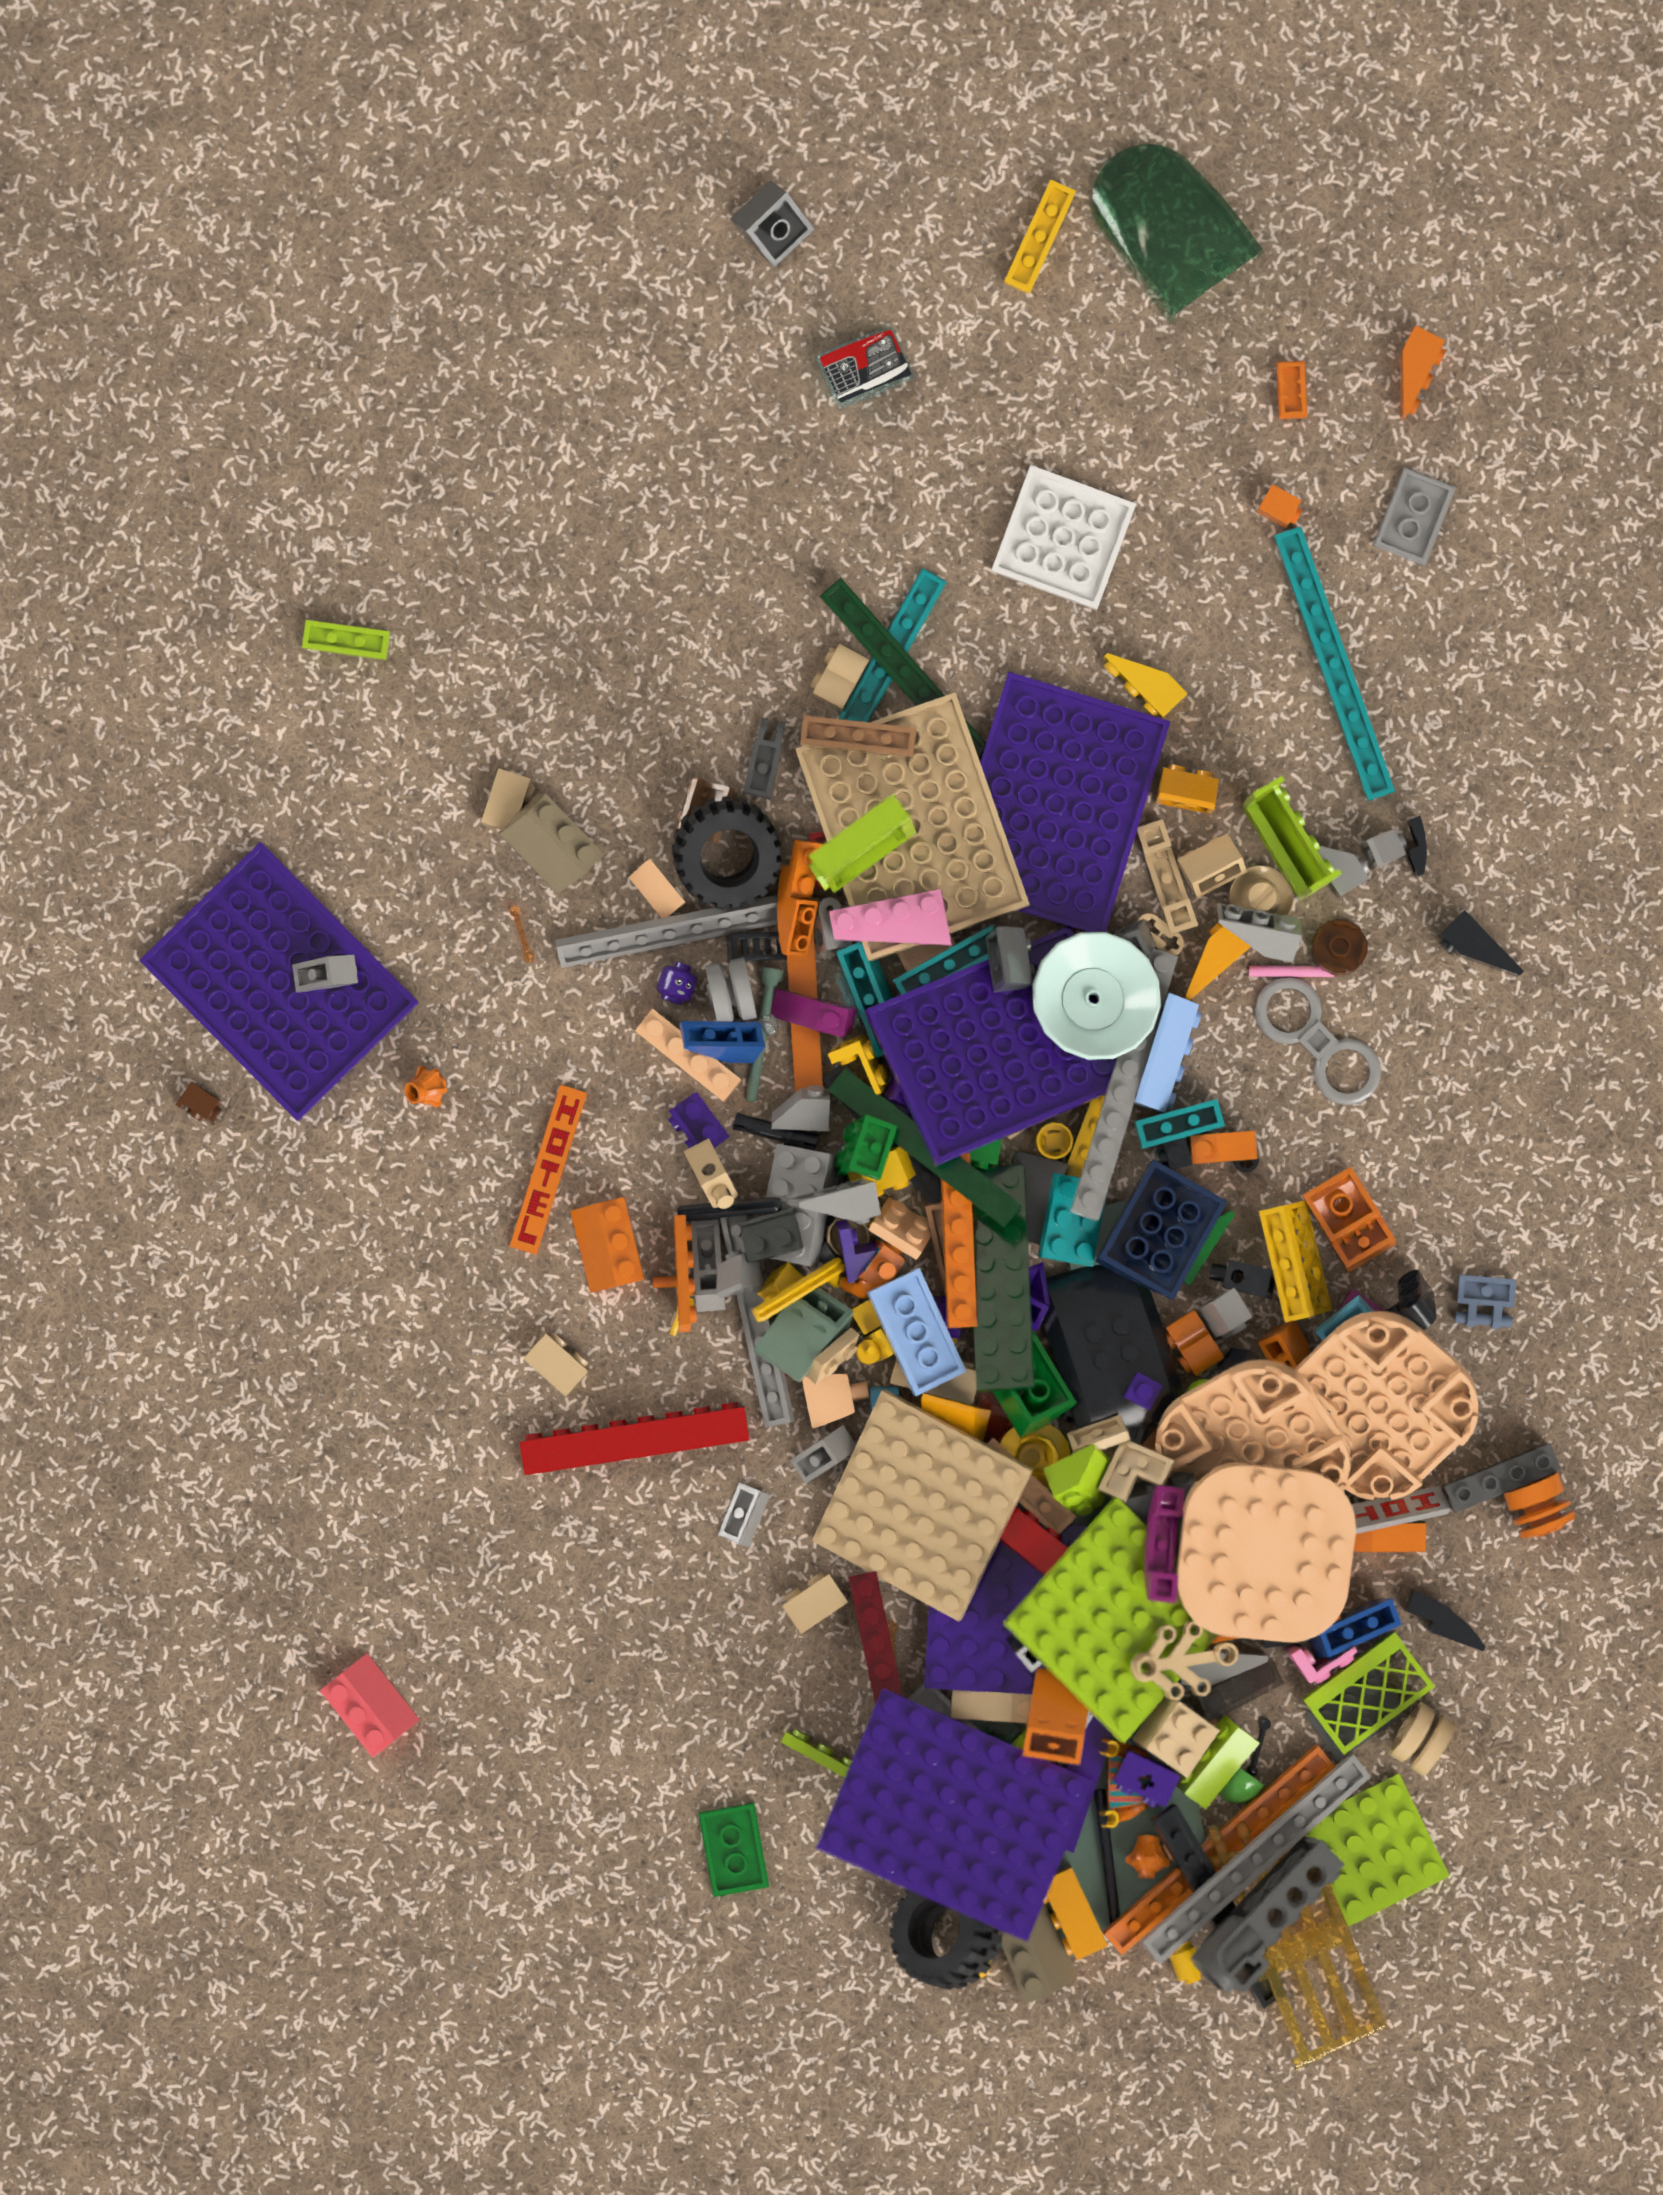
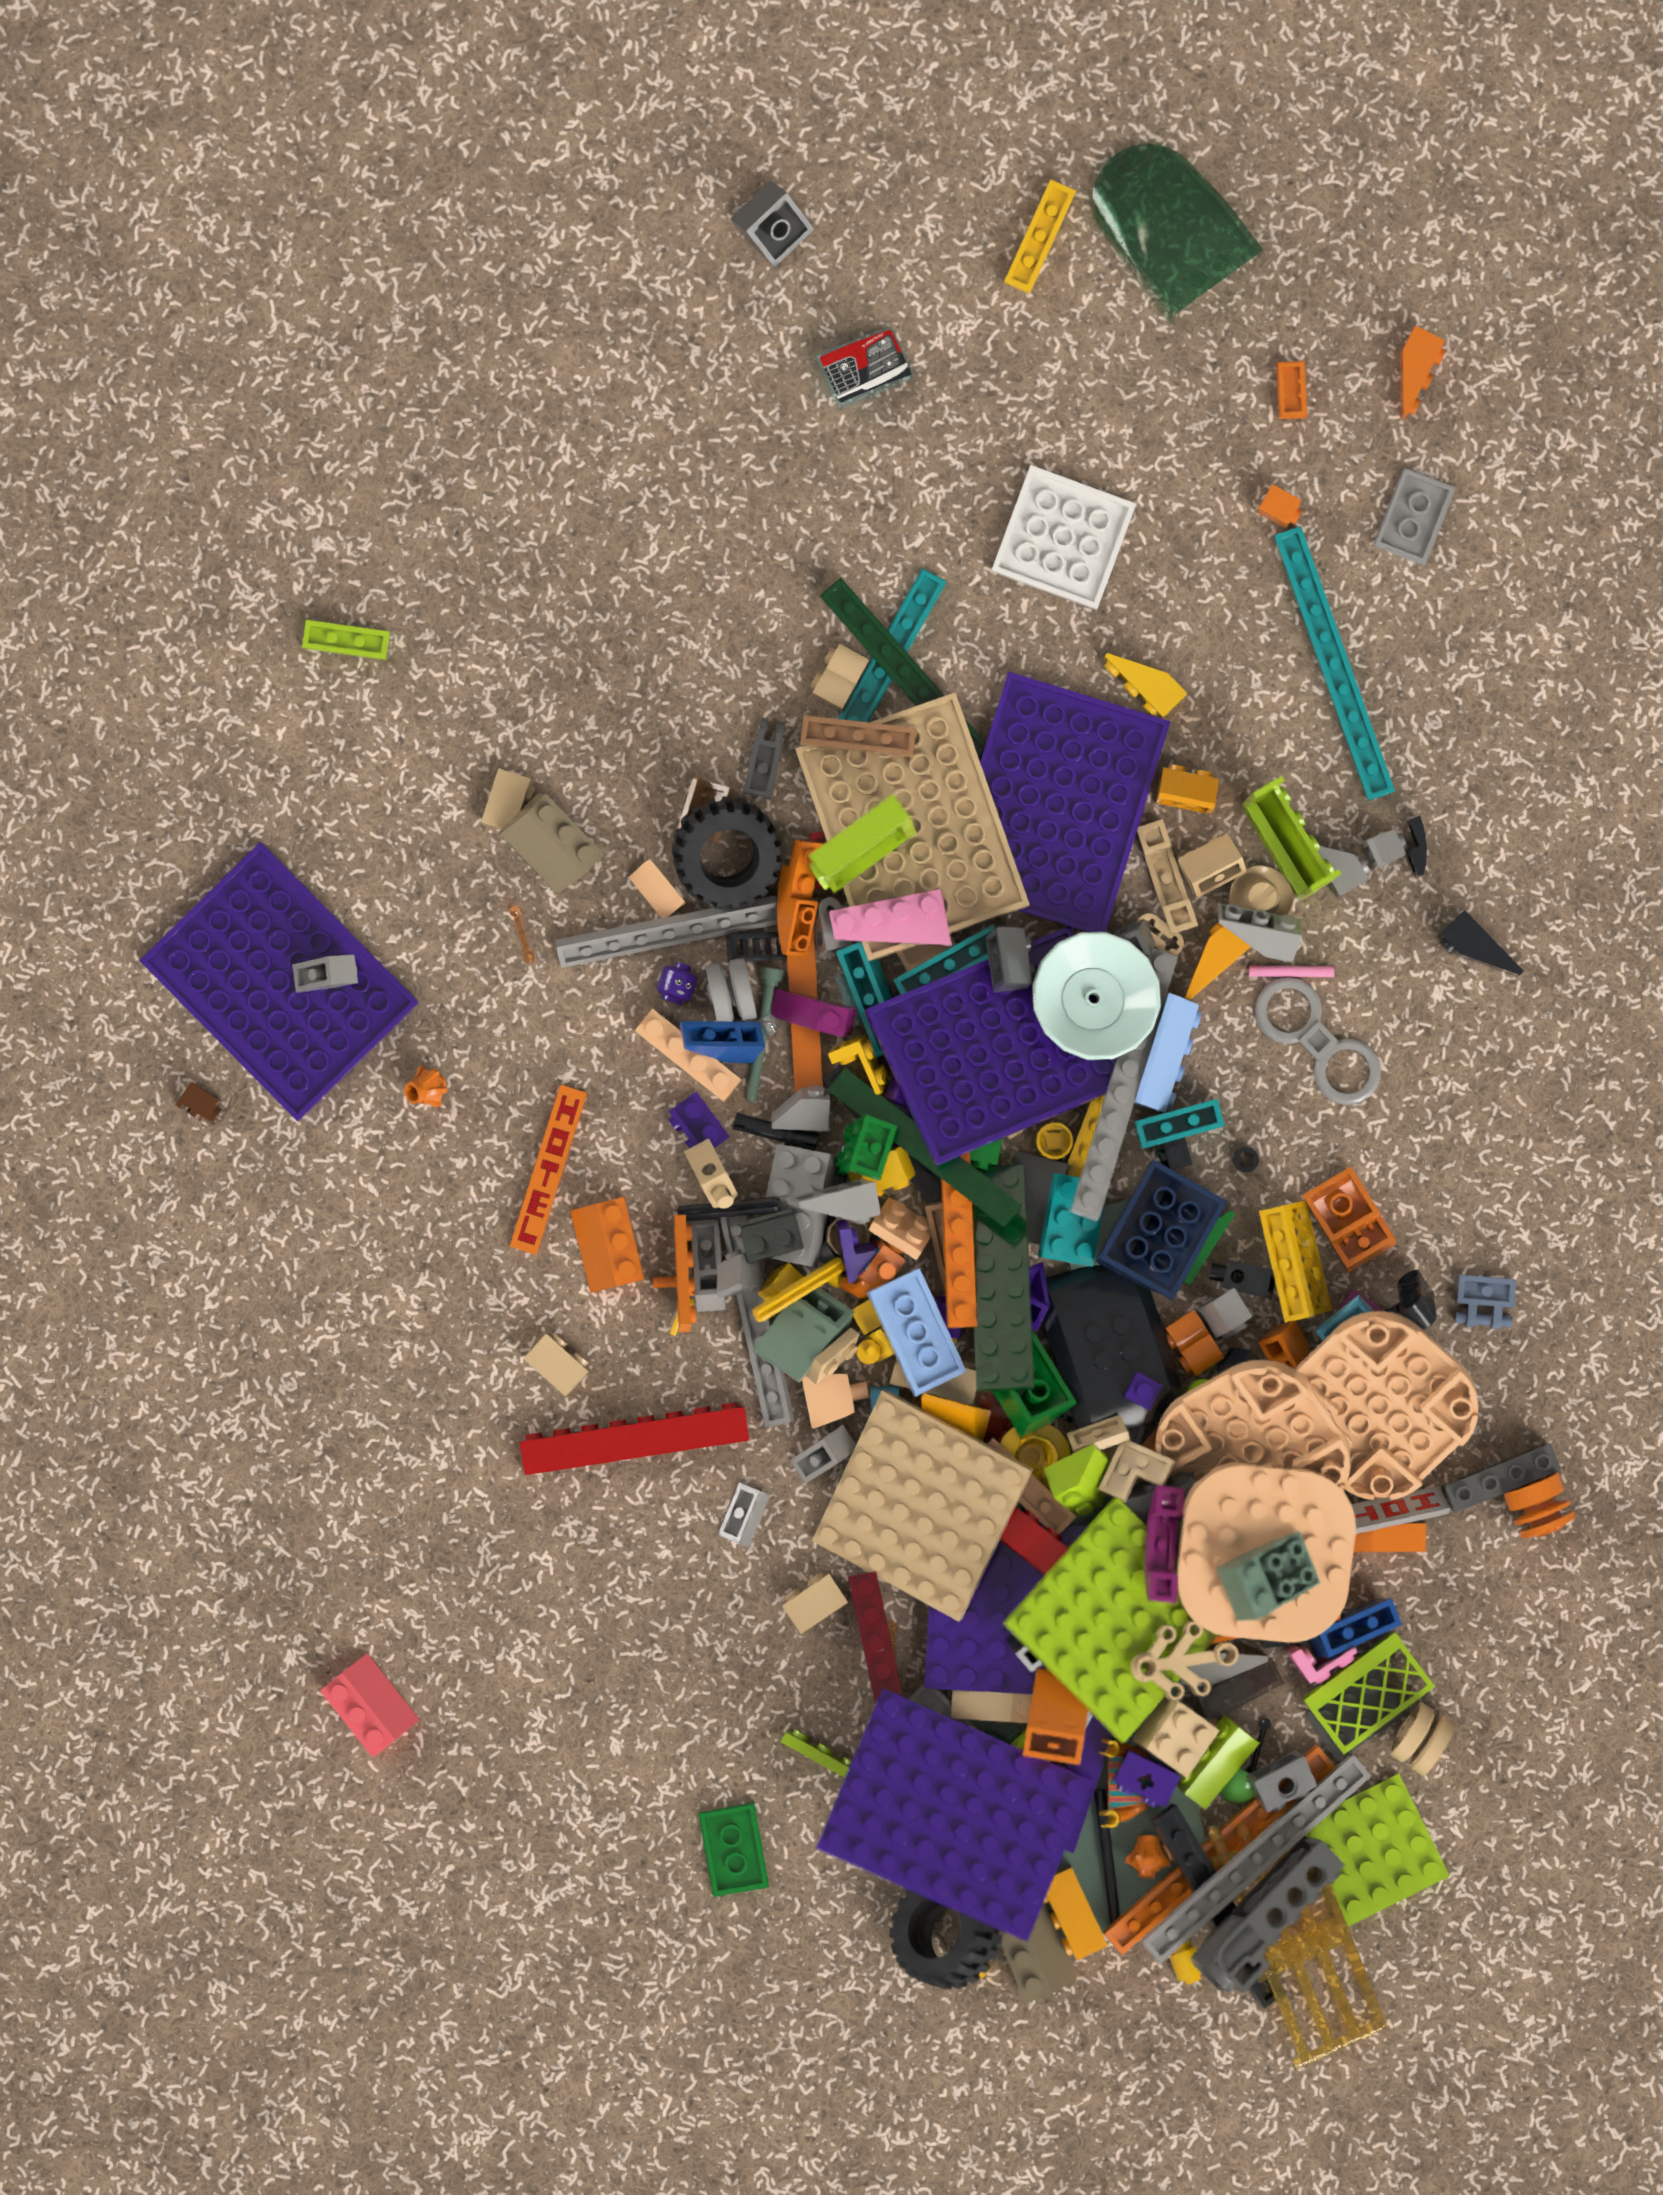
(1223, 1147): orange slope -> none
(1266, 1779): none -> brick
(1268, 1577): none -> sand green slope
(1339, 947): reddish brown tile -> none
(1442, 1620): black slope -> none

